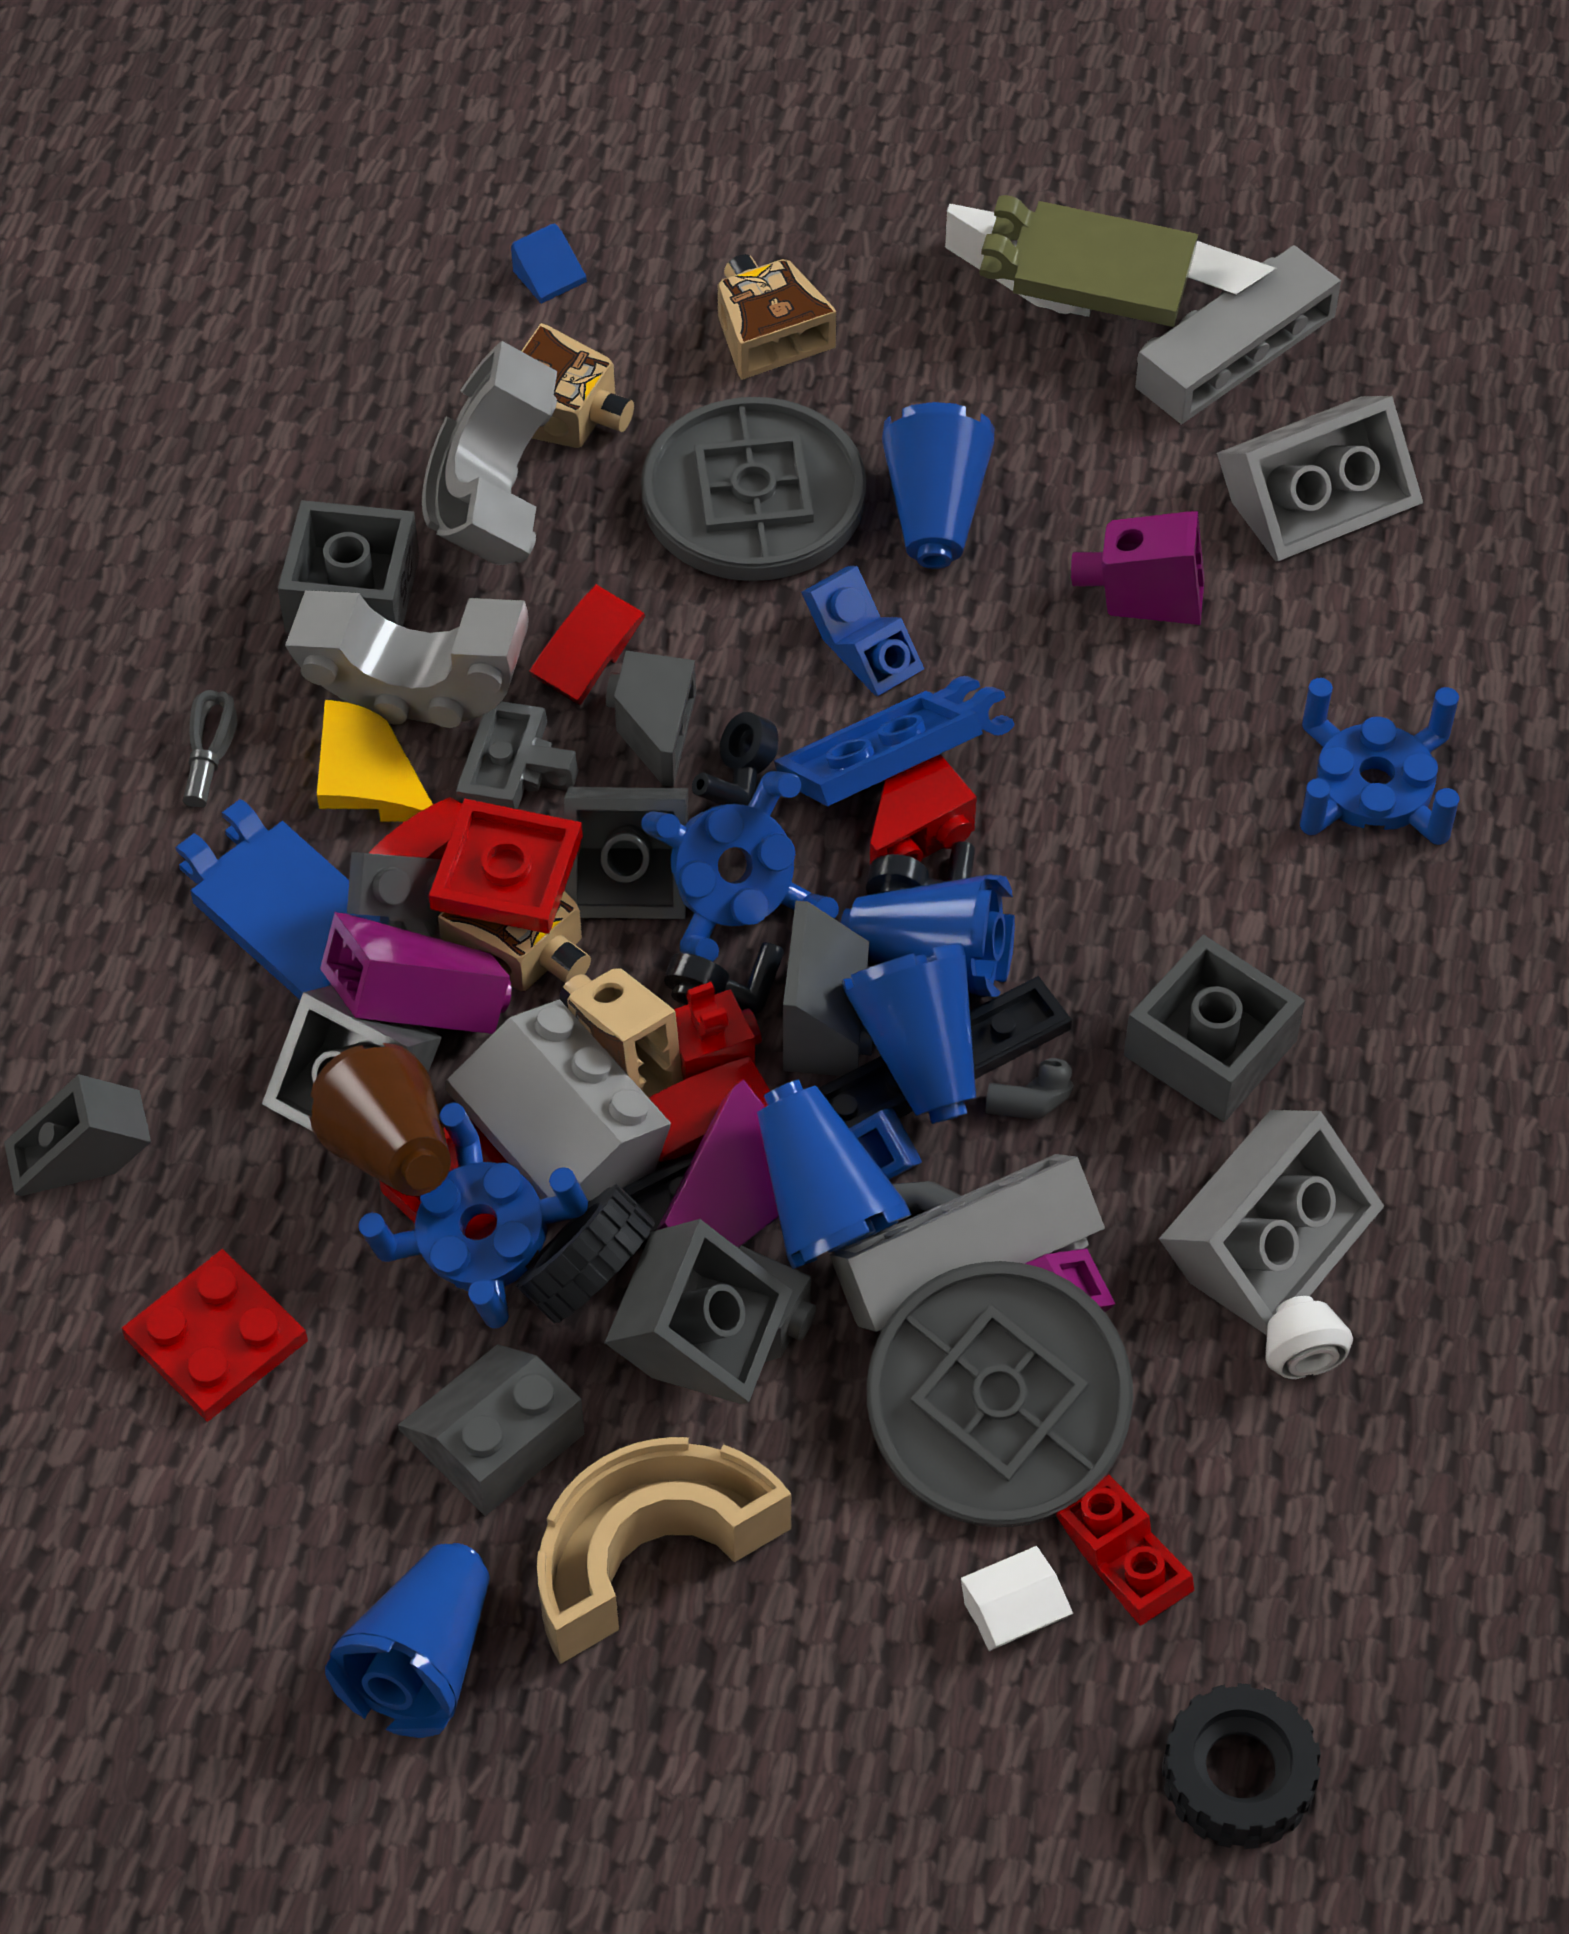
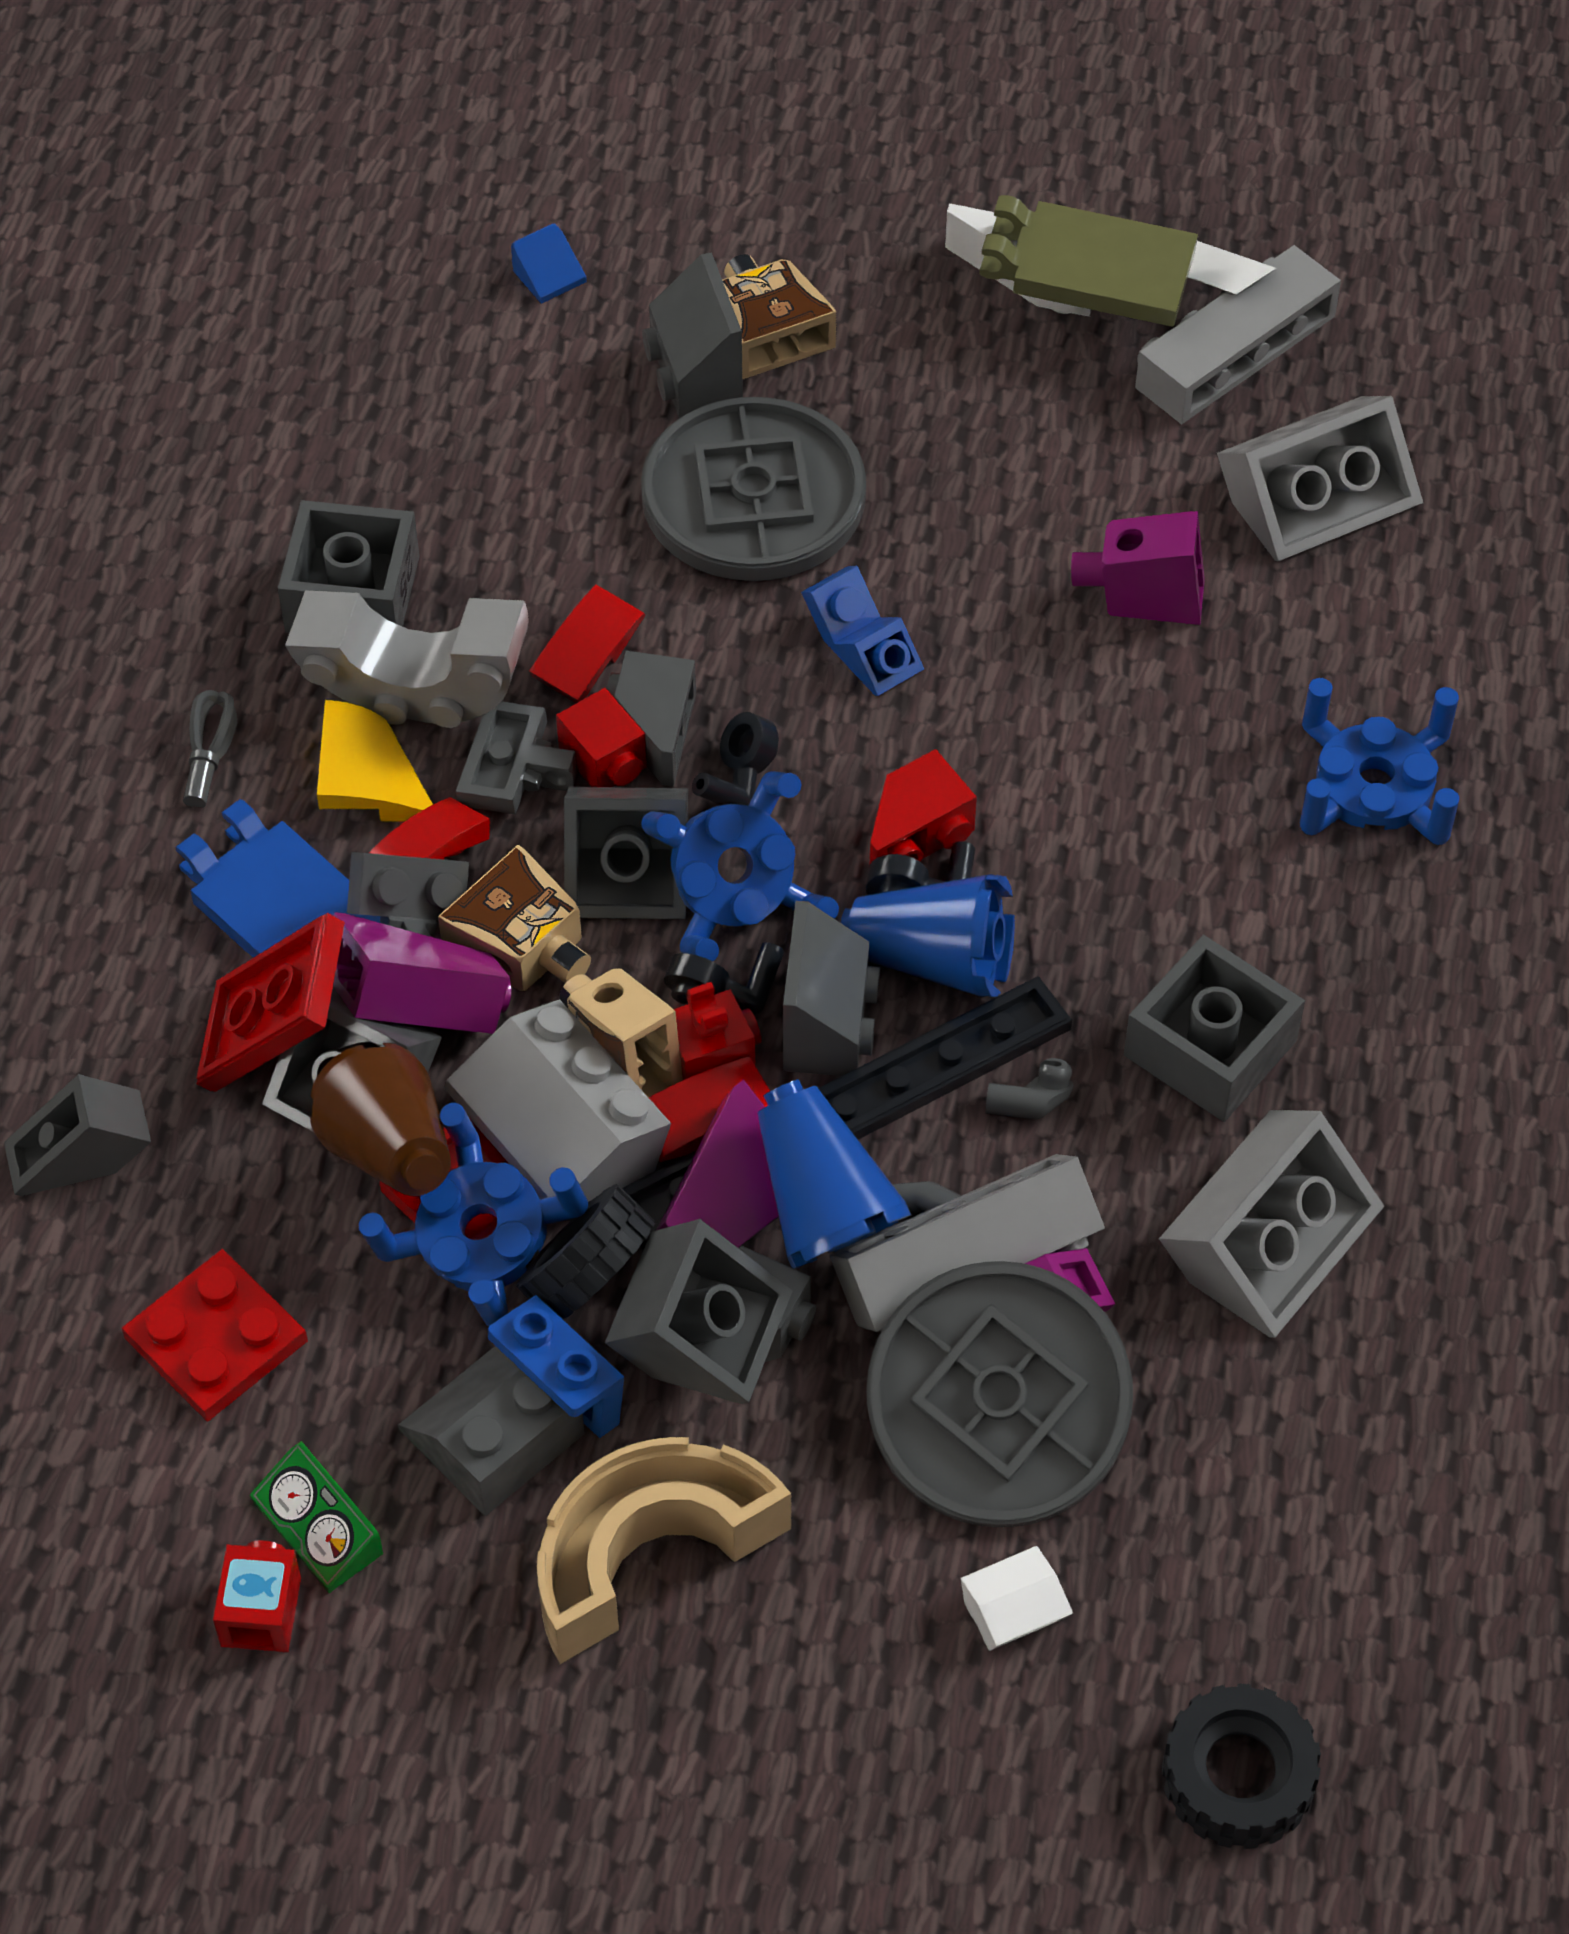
(257, 1597): none -> red brick
(270, 1003): none -> red tile
(317, 1518): none -> slope
(414, 1643): blue cone -> none
(478, 456): light grey brick -> none
(506, 866): red plate -> none
(561, 1364): none -> blue bracket
(582, 389): torso -> none
(605, 740): none -> red brick
(695, 339): none -> dark grey slope
(887, 1142): blue slope -> none
(894, 740): blue tile -> none
(921, 1027): blue cone -> none
(936, 477): blue cone -> none
(1124, 1552): red slope -> none
(1306, 1338): white cone -> none

